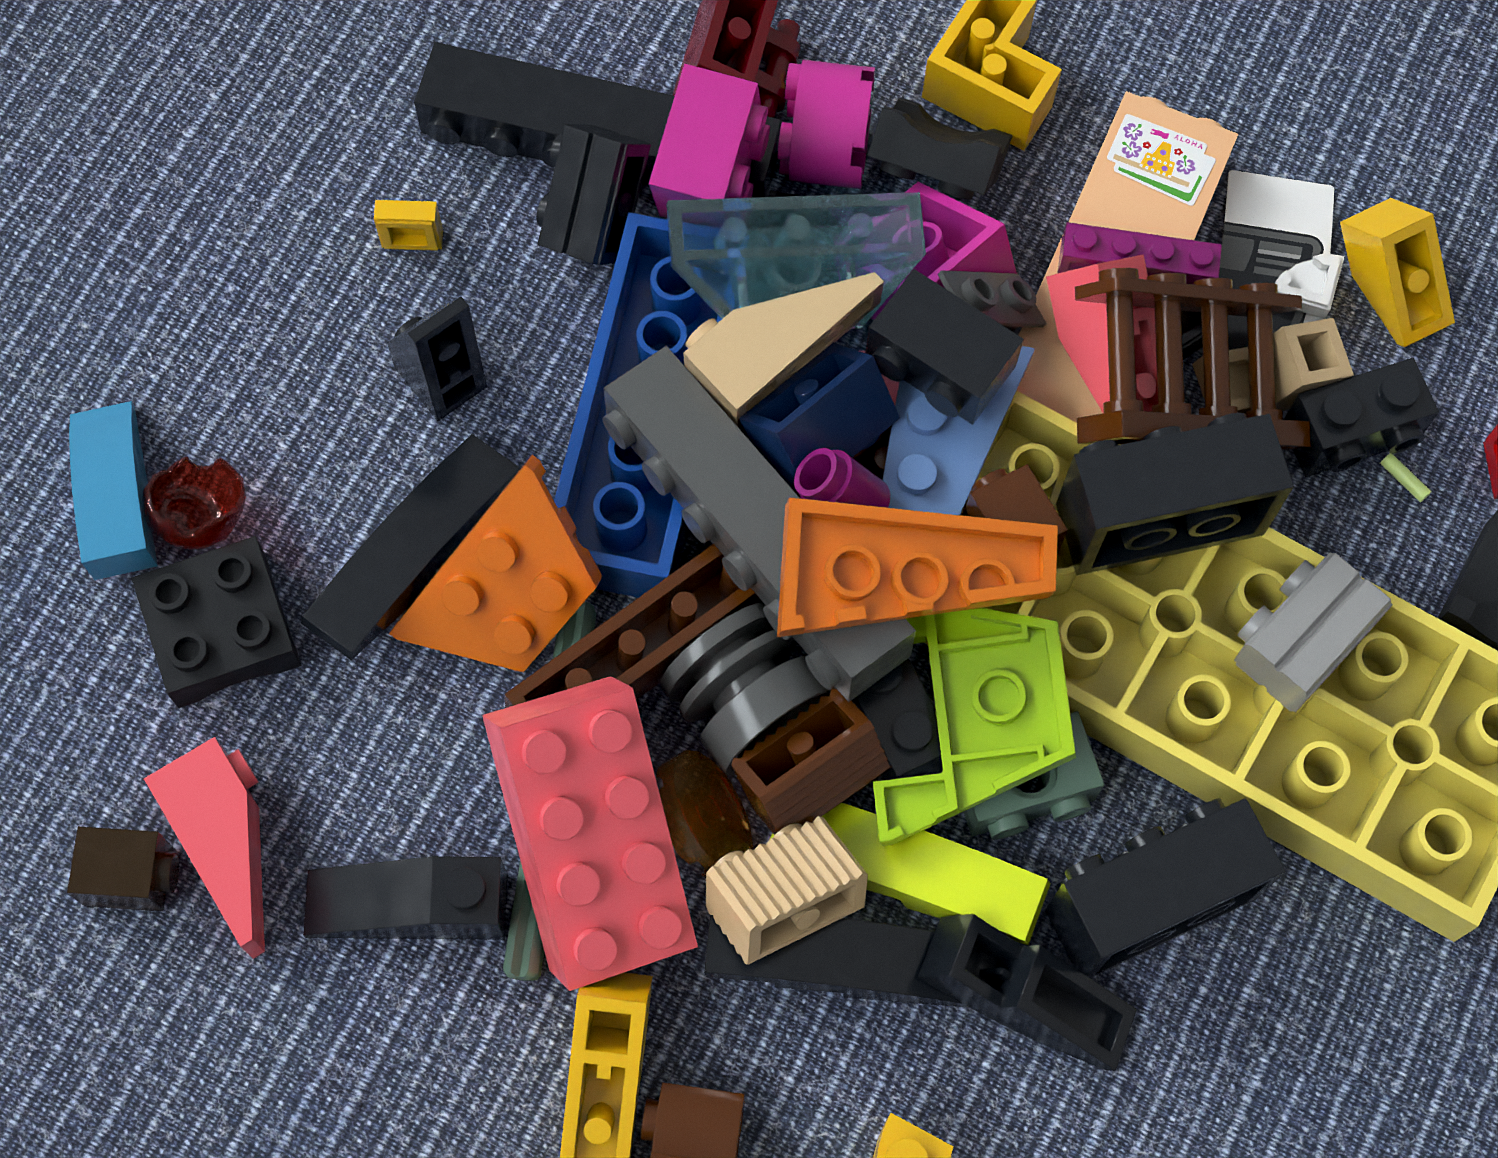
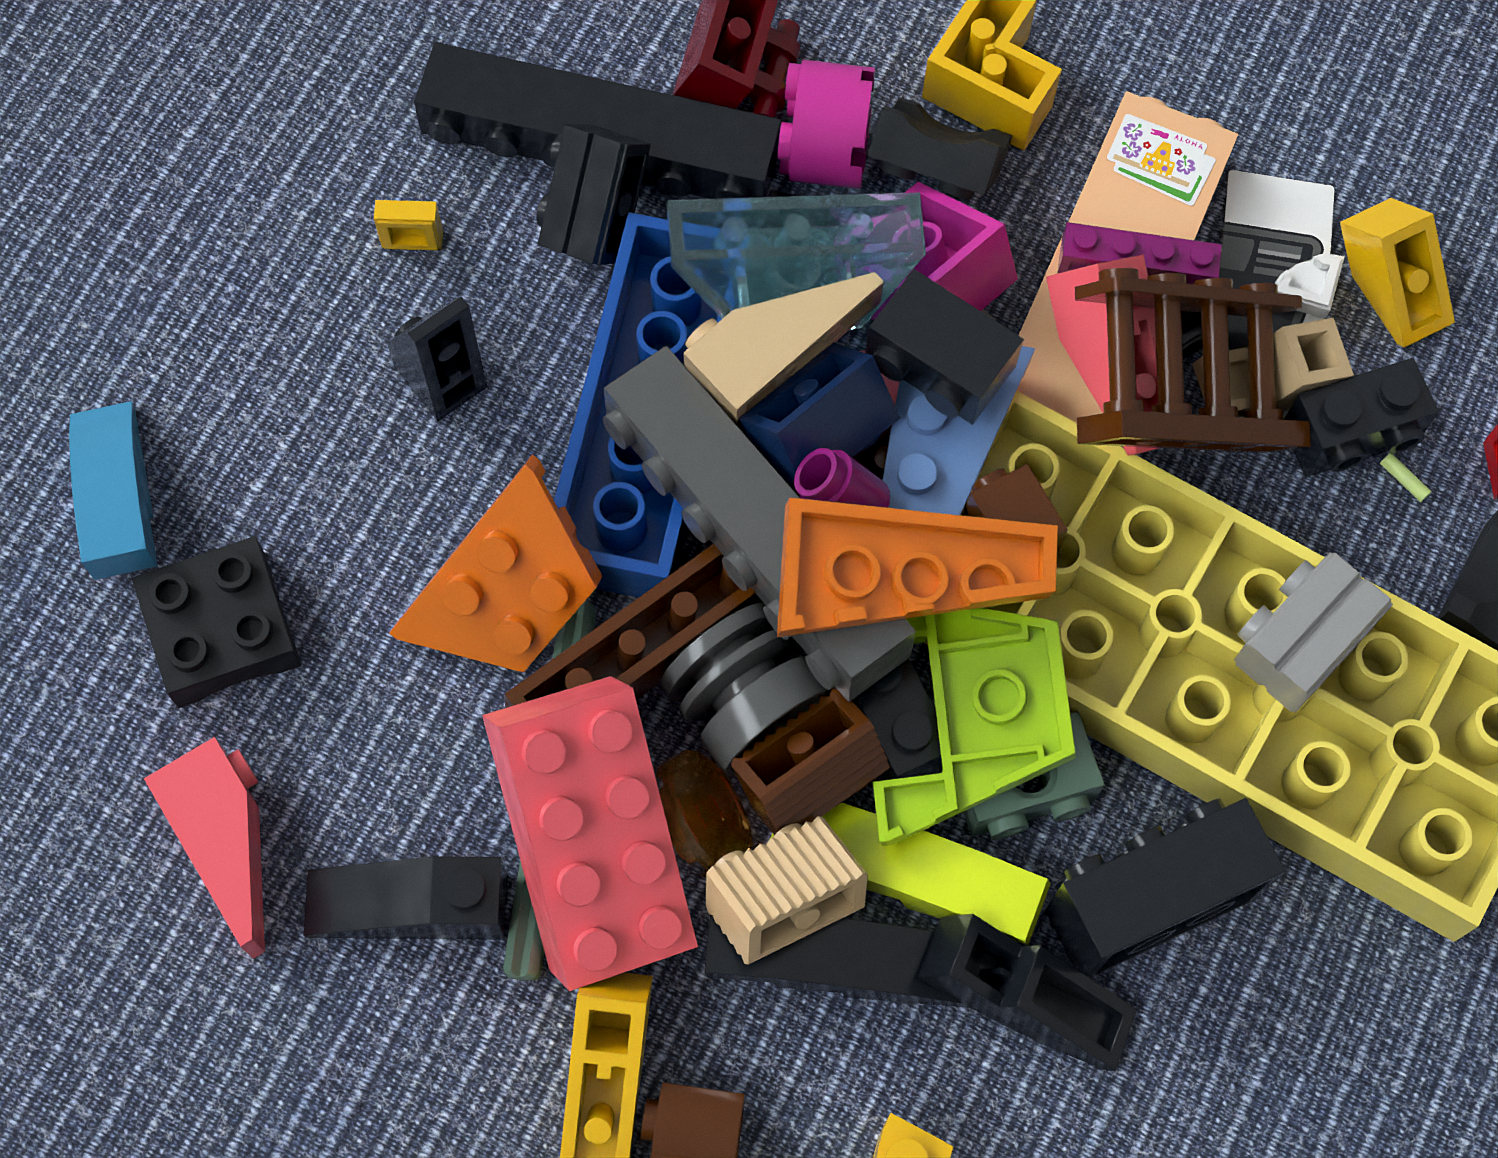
(122, 869): dark brown brick -> none
(194, 503): clear red hair -> none
(408, 548): black slope -> none
(709, 139): dark pink brick -> none
(998, 295): dark grey hinge -> none
(1173, 492): black brick -> none

